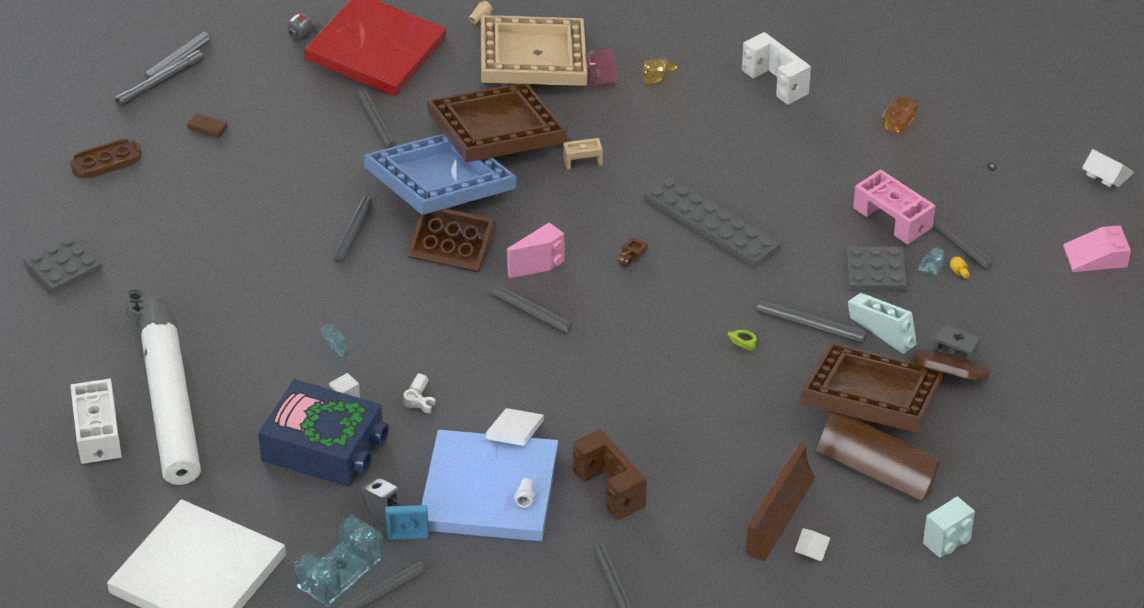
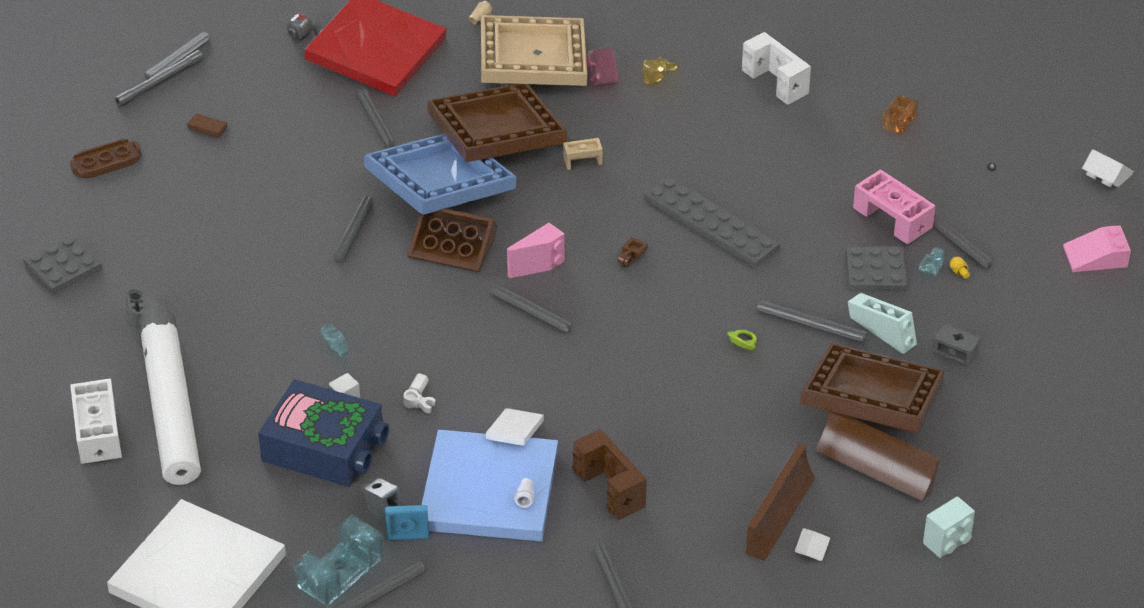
(950, 365): reddish brown tile -> none

